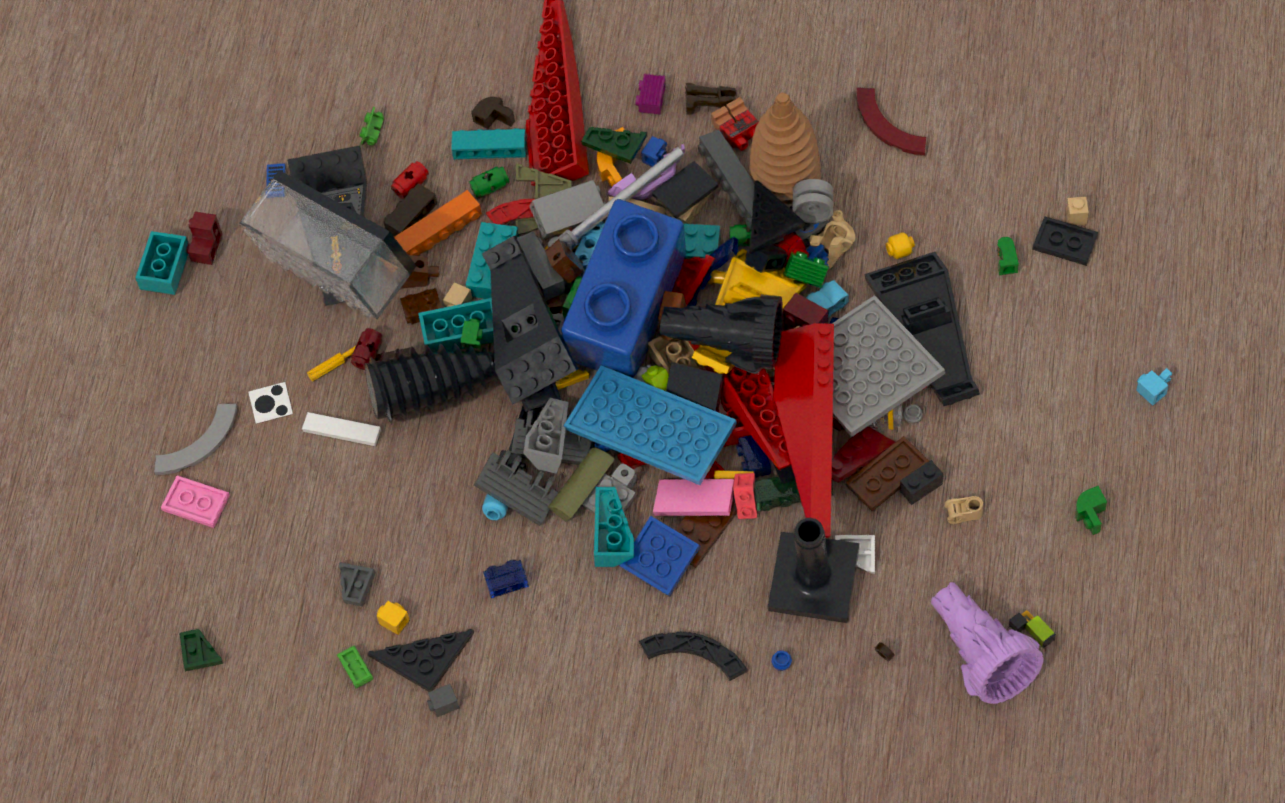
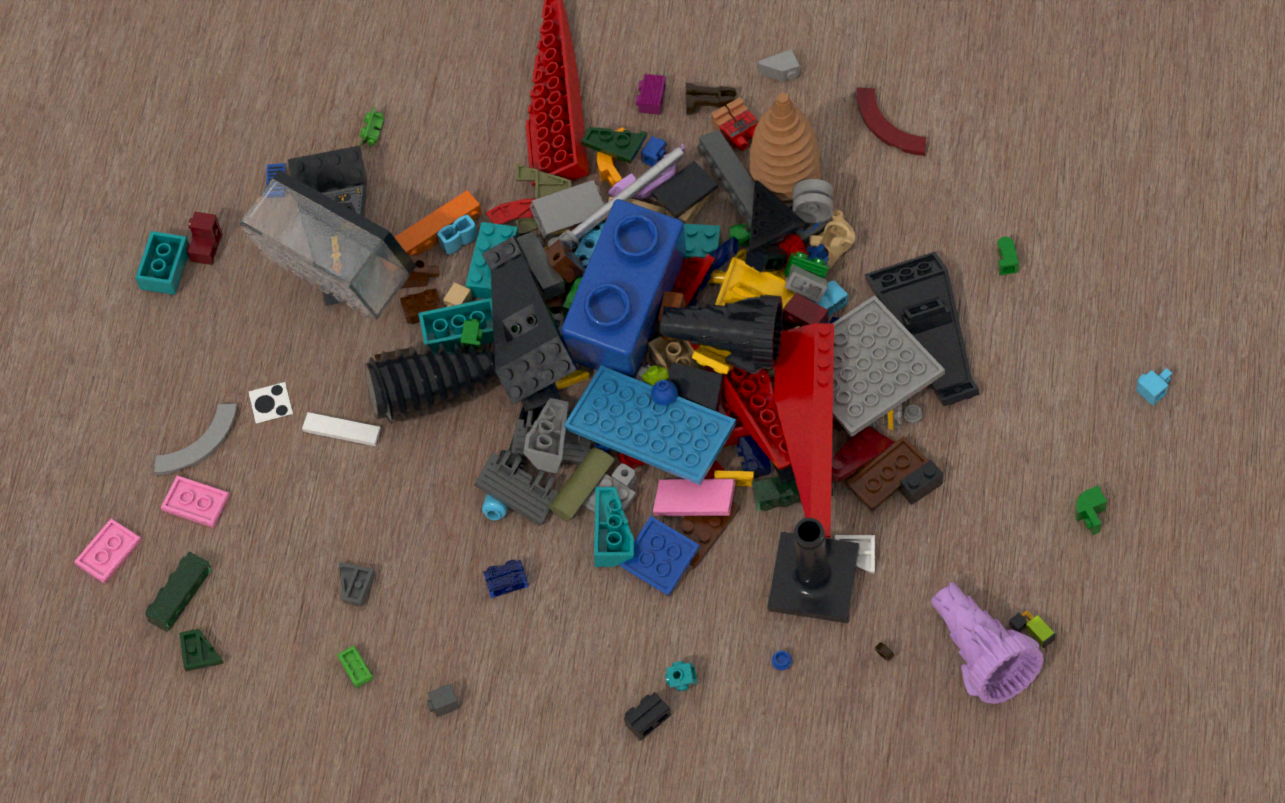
(107, 551): none -> bright pink tile
(178, 591): none -> clear green brick
(329, 365): yellow axle -> none
(366, 347): dark red piece -> none
(392, 617): yellow brick -> none
(409, 178): red piece -> none
(411, 210): dark brown brick -> none
(424, 660): black tile -> none
(457, 234): none -> medium azure brick
(482, 186): green piece -> none
(489, 144): teal brick -> none
(491, 109): dark brown brick -> none
(647, 715): none -> black brick
(664, 392): none -> blue brick
(681, 675): none -> teal brick
(697, 645): black tile -> none
(744, 495): coral bracket -> none
(780, 66): none -> light grey slope
(806, 283): none -> light grey hinge
(899, 245): yellow head -> none
(962, 509): tan piece -> none
(1065, 240): black tile -> none
(1077, 210): tan brick -> none

